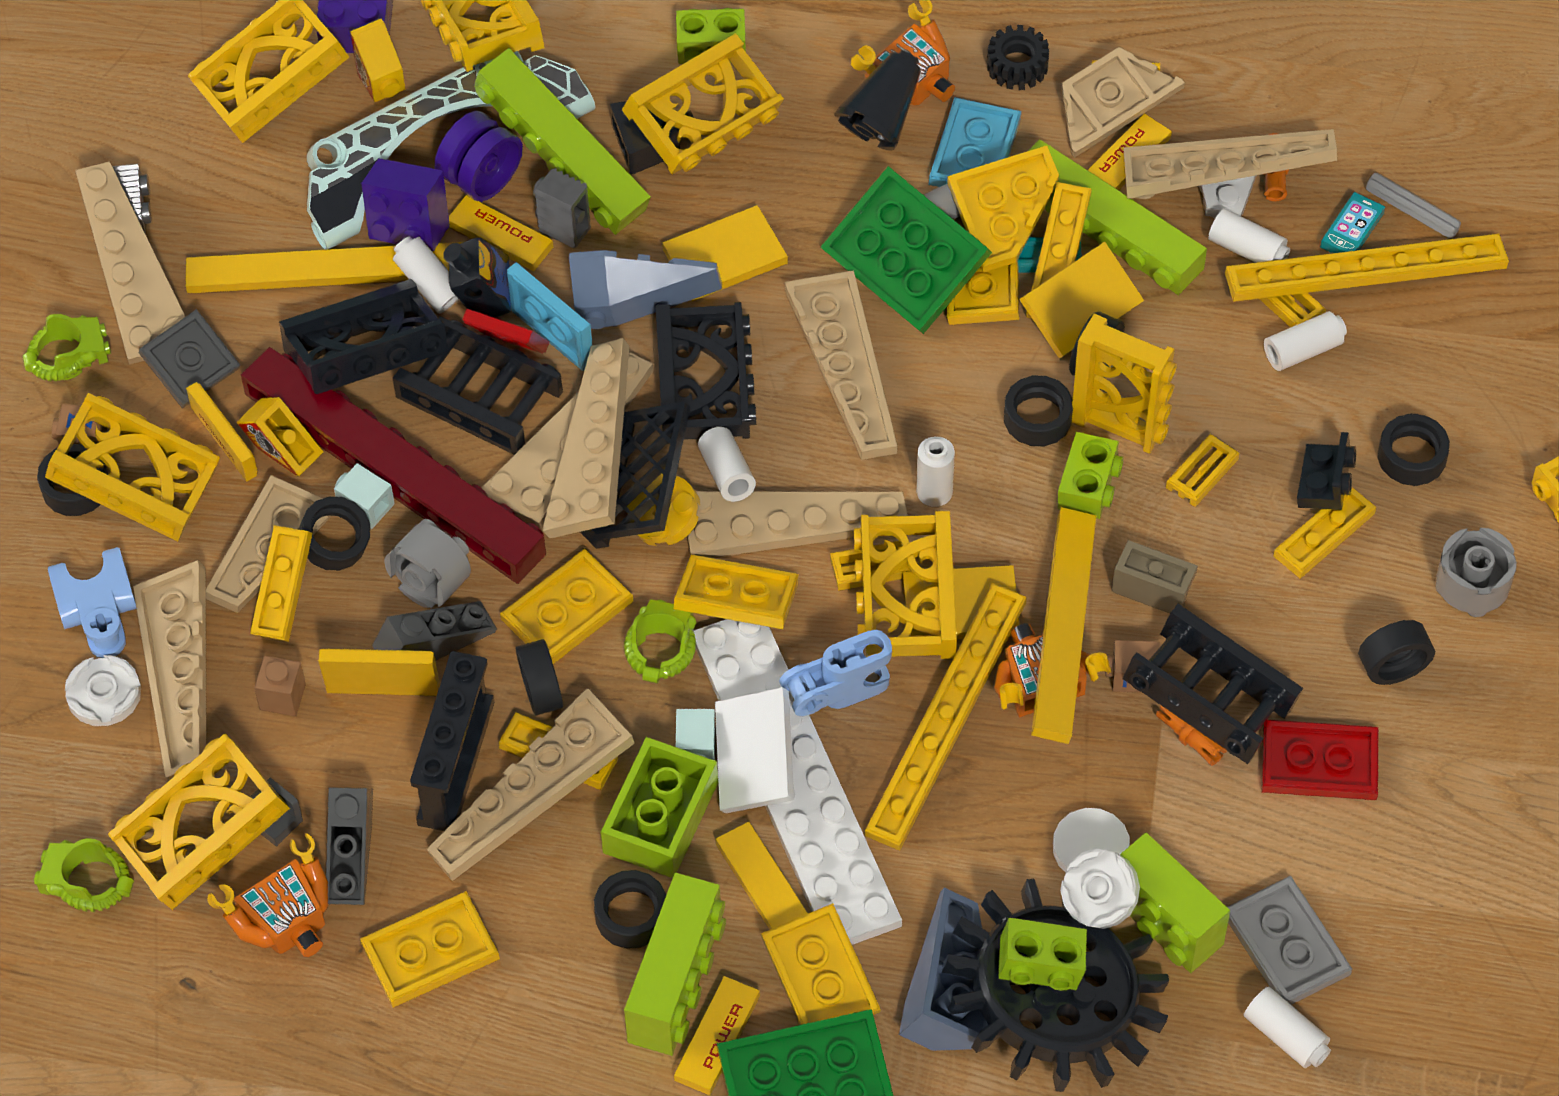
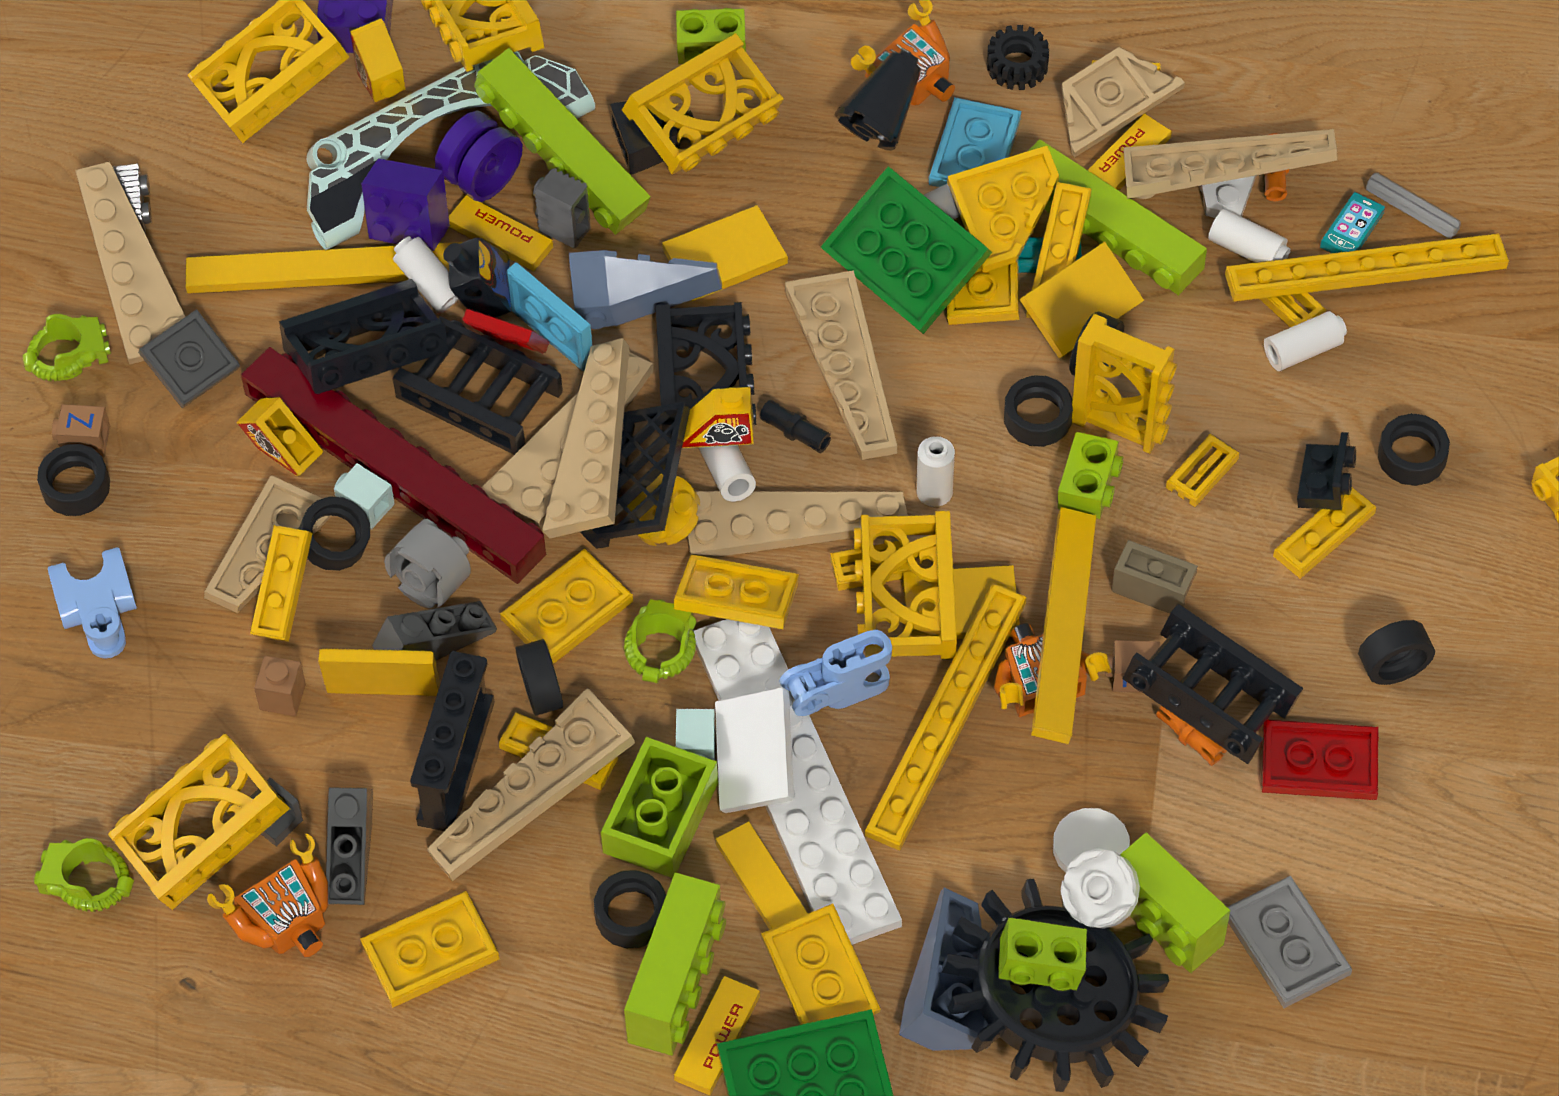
(102, 690): white tile -> none
(136, 433): yellow fence -> none
(174, 646): tan wing -> none
(222, 431): yellow tile -> none
(721, 419): none -> slope
(795, 426): none -> black pin
(1288, 1028): white brick -> none
(1476, 571): light grey brick -> none

